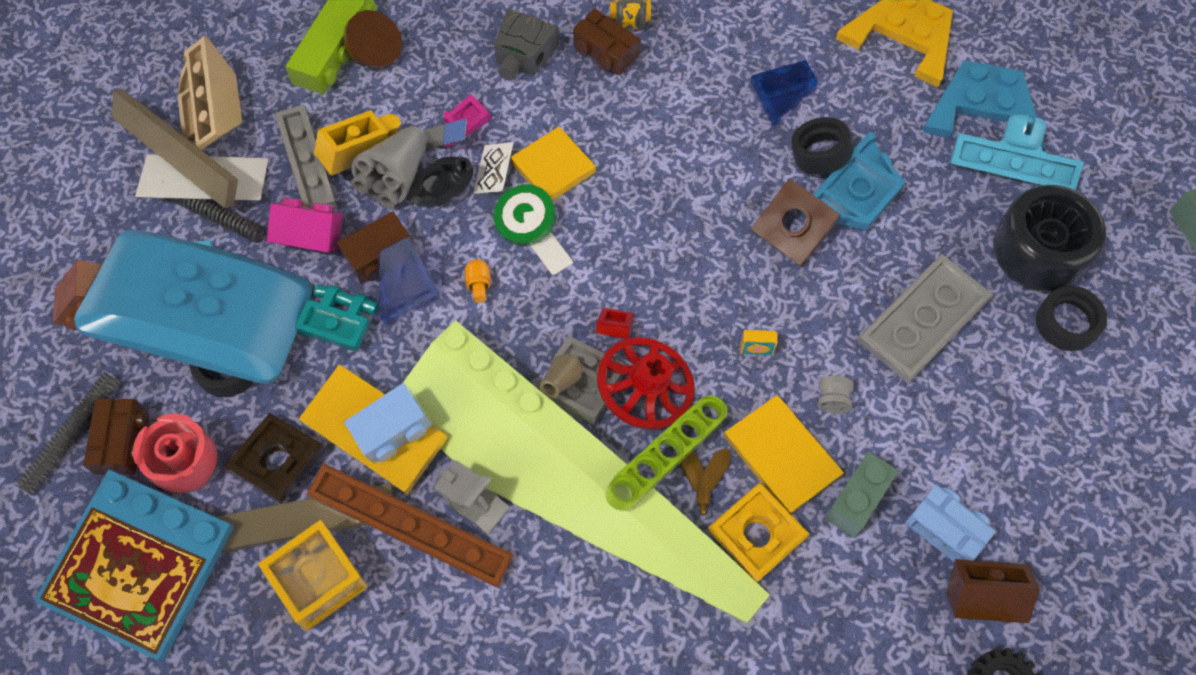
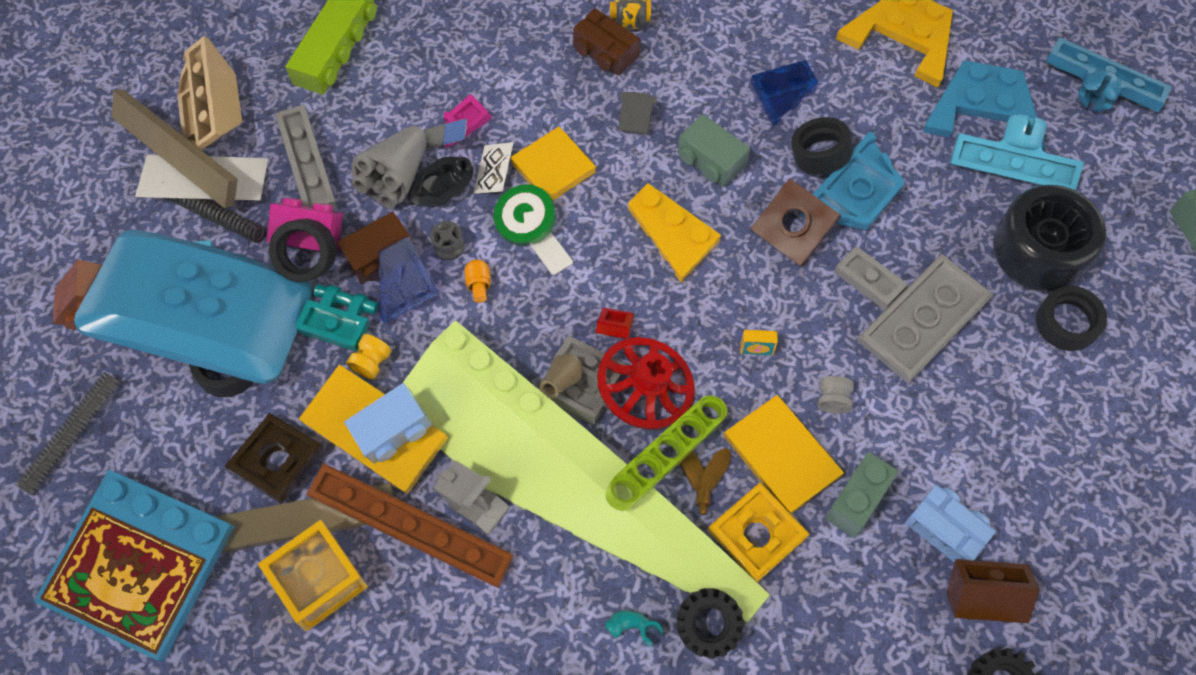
(113, 436): reddish brown brick -> none
(175, 454): coral brick -> none
(279, 256): none -> black tyre
(344, 140): yellow brick -> none
(370, 354): none -> yellow wheel
(372, 39): reddish brown tile -> none
(445, 233): none -> dark grey wheel
(524, 44): dark grey torso -> none
(628, 619): none -> teal arm
(636, 112): none -> dark grey tile
(675, 231): none -> yellow wing
(713, 150): none -> sand green brick
(732, 628): none -> black tyre
(870, 278): none -> light grey plate
(1106, 79): none -> dark azure plate

